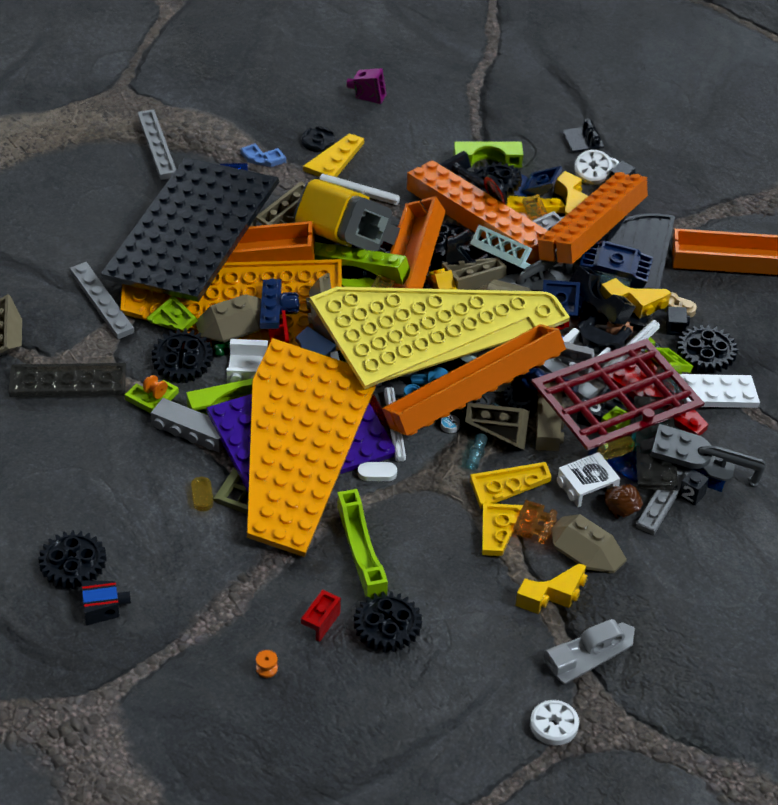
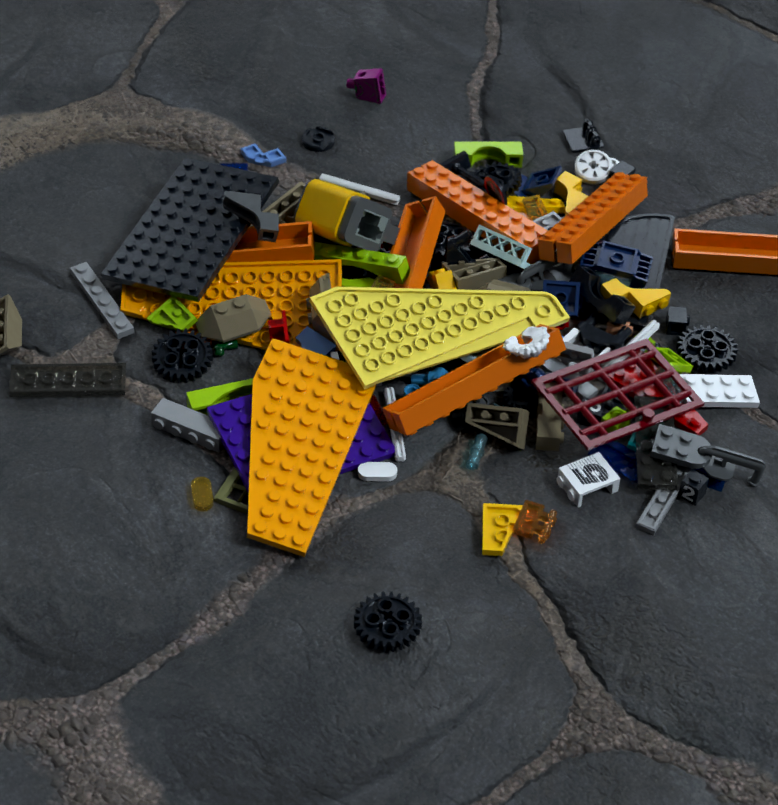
(72, 559): black gear -> none
(102, 601): black torso -> none
(146, 400): lime plate -> none
(152, 385): orange wheel -> none
(157, 144): light grey plate -> none
(245, 358): white panel -> none
(249, 208): none -> dark grey arch
(266, 663): orange wheel -> none
(274, 302): dark blue plate -> none
(322, 613): red panel -> none
(336, 157): yellow wing -> none
(353, 520): lime arch -> none
(450, 424): white tile -> none
(508, 482): yellow wing -> none
(534, 348): none -> white piece
(546, 730): white wheel -> none
(560, 590): yellow arch -> none
(587, 544): dark tan wedge -> none
(590, 650): light grey panel -> none
(617, 447): clear yellow tile -> none
(623, 500): reddish brown hair -> none
(676, 301): tan plate -> none

